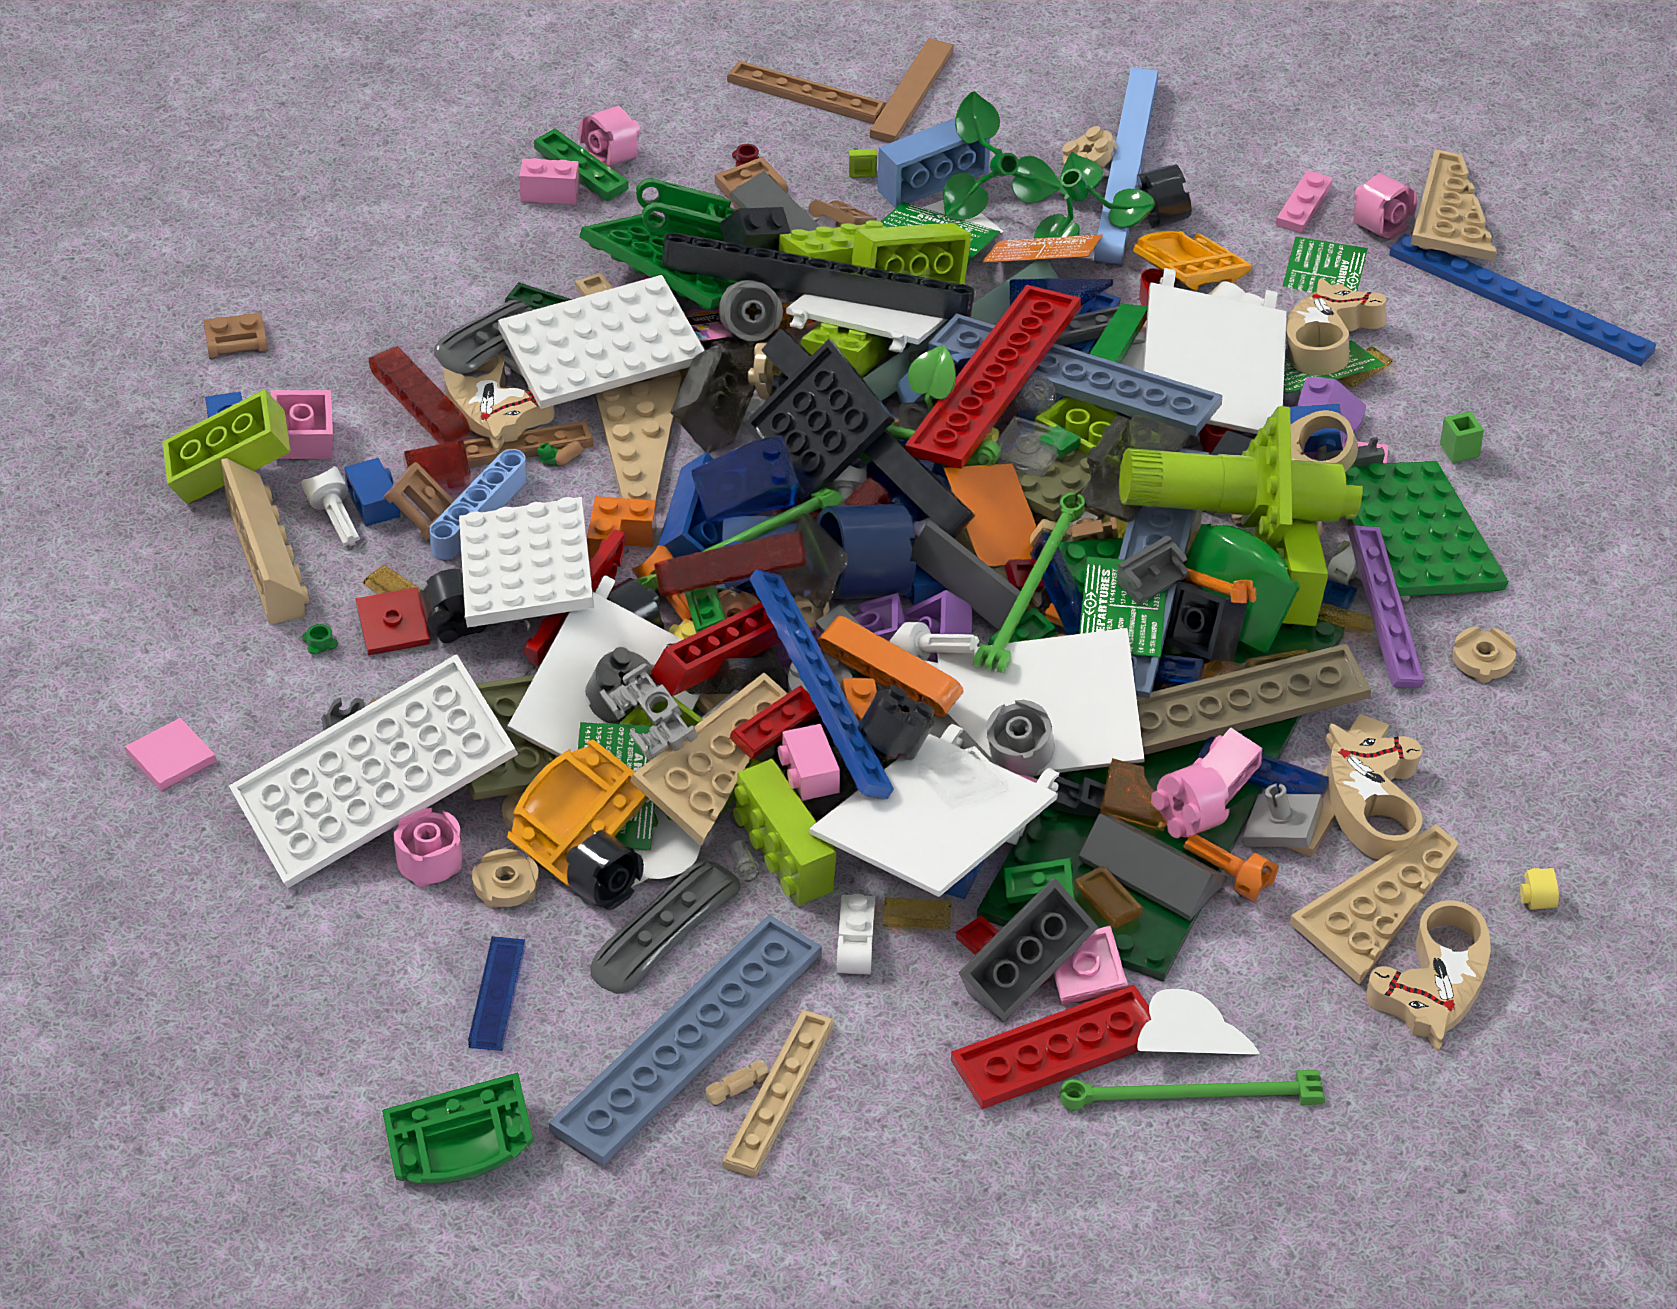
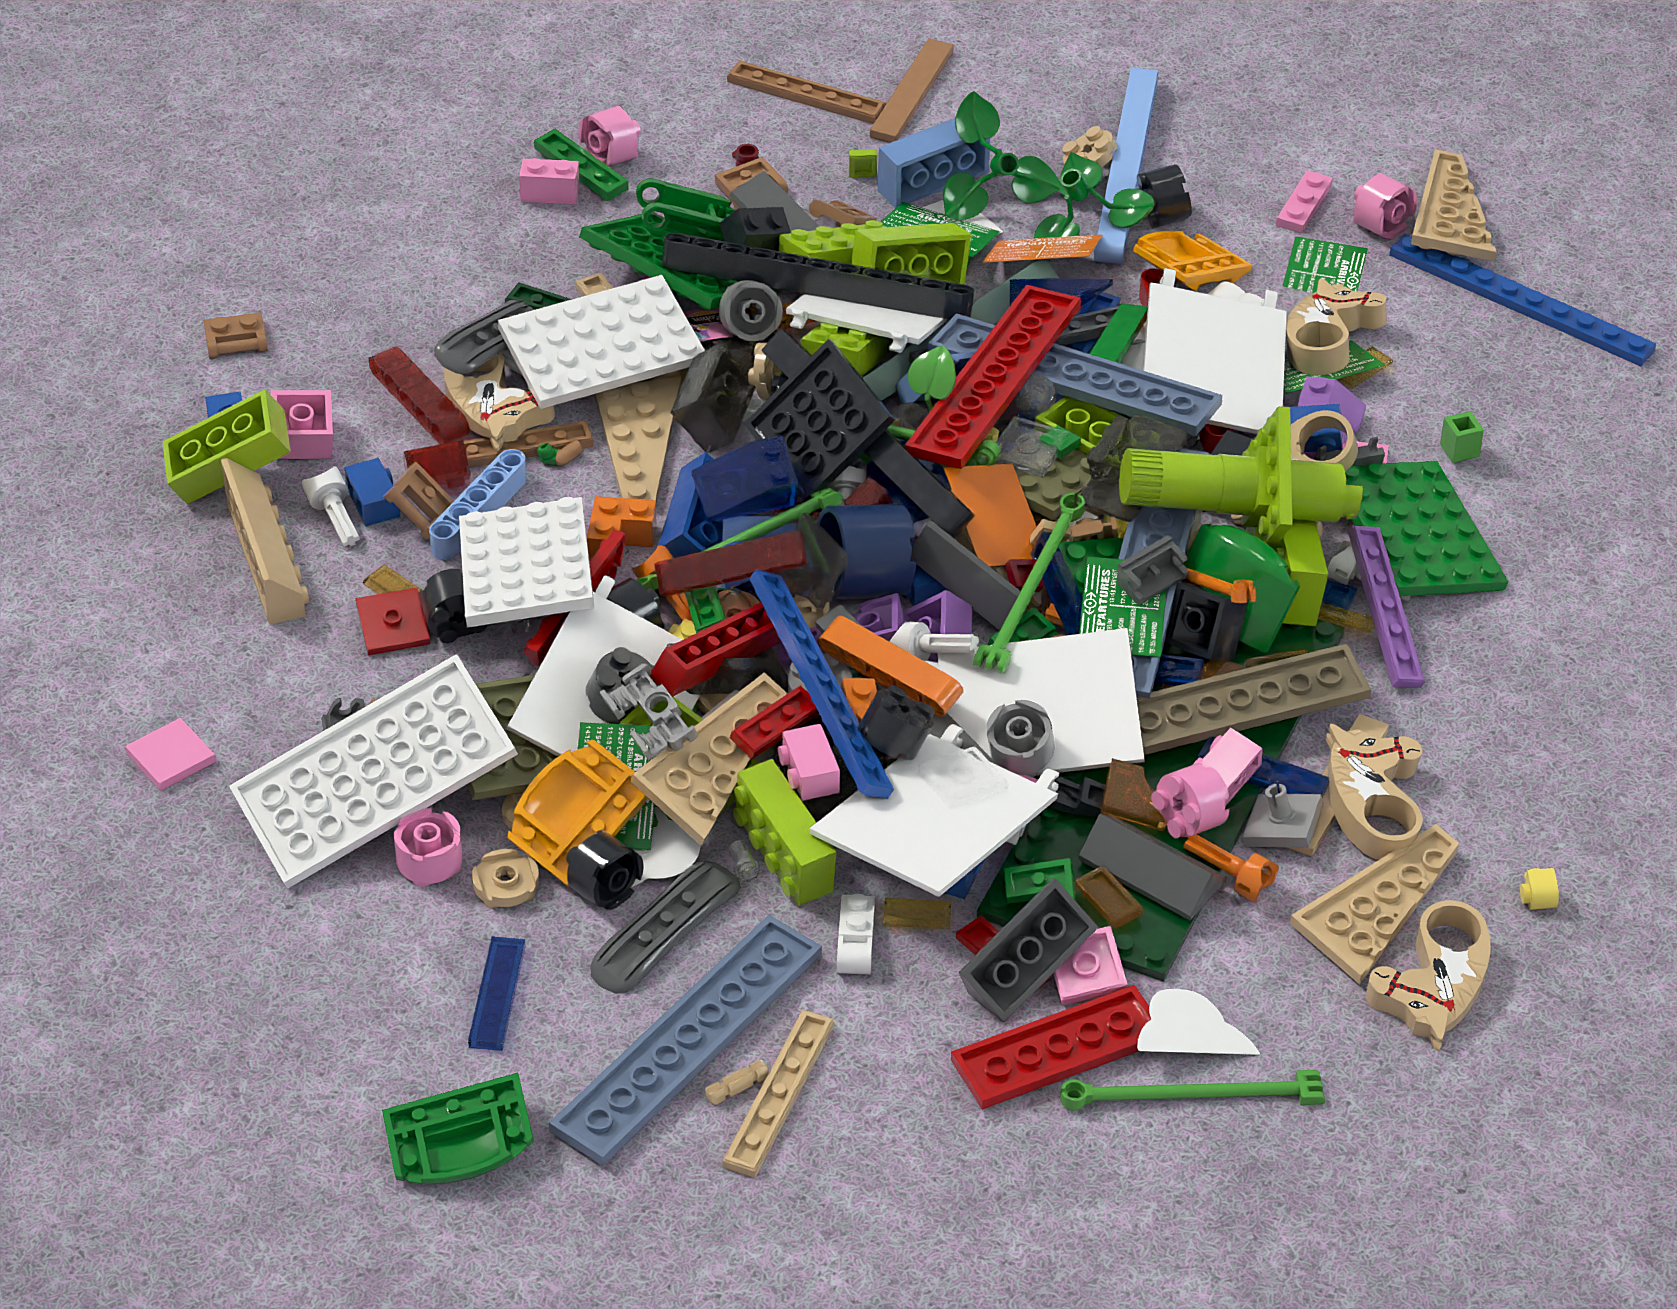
(319, 639): green plate -> none
(1482, 666): tan plate -> none

